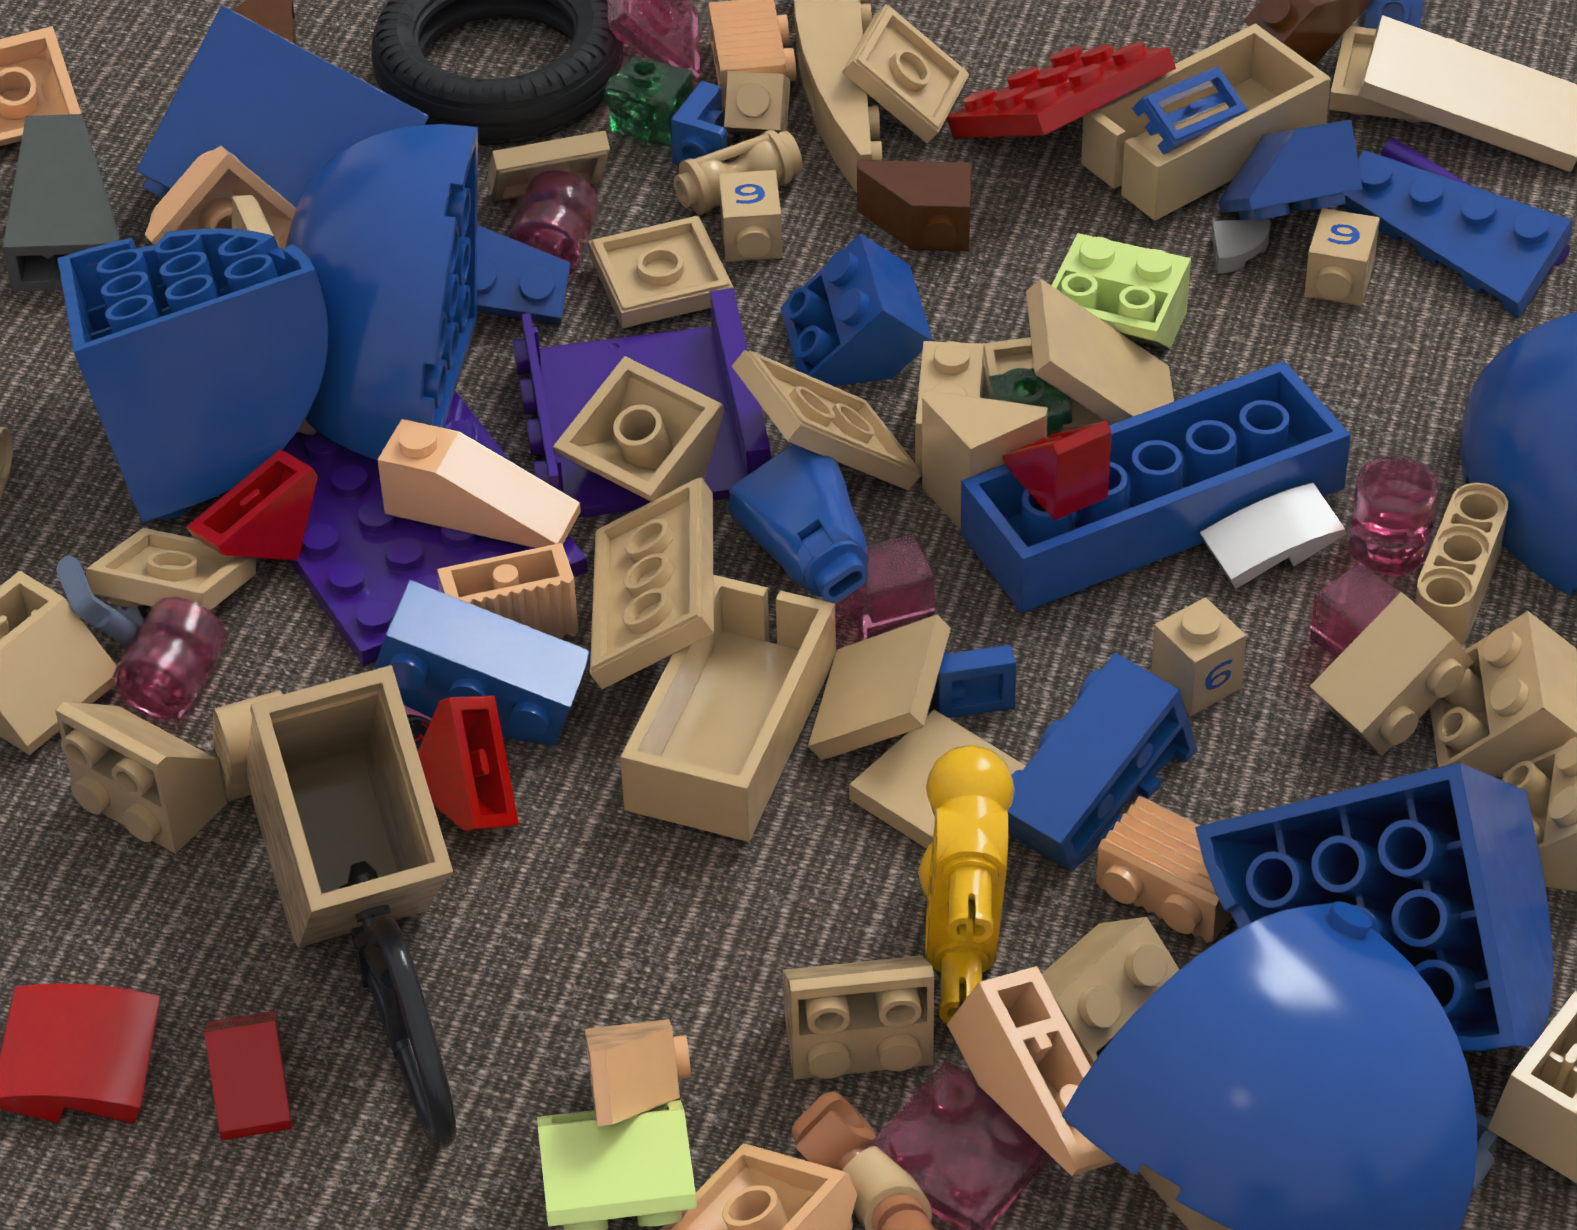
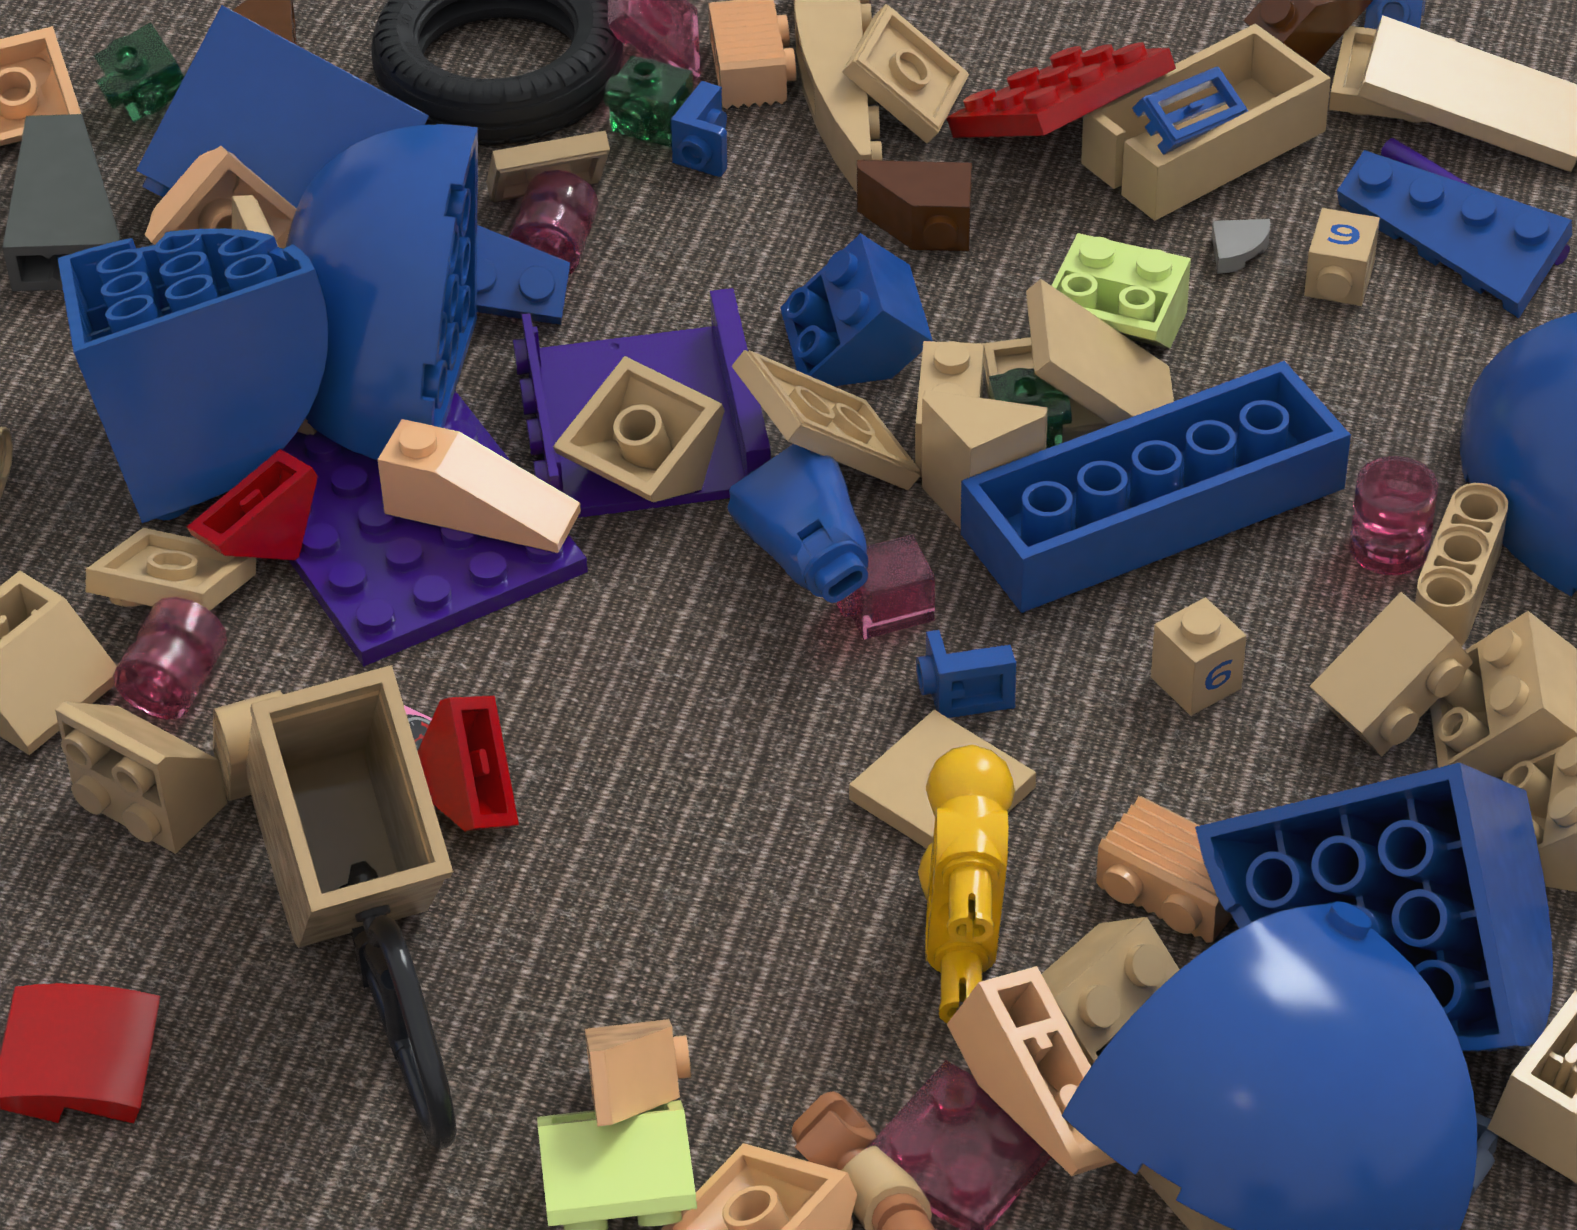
(118, 624): sand blue piece -> none
(138, 73): none -> clear green brick
(248, 1075): red slope -> none
(461, 650): wedge -> none
(522, 586): light nougat brick -> none
(652, 583): tan tile -> none
(658, 270): tan plate -> none
(699, 178): tan piece -> none
(729, 712): tan piece -> none
(750, 215): tan brick -> none
(756, 102): tan brick -> none
(859, 1017): tan slope -> none
(879, 687): tan tile -> none
(1065, 468): red slope -> none
(1097, 761): blue wedge -> none
(1271, 530): white slope -> none
(1296, 166): blue slope -> none
(1348, 608): clear pink brick -> none

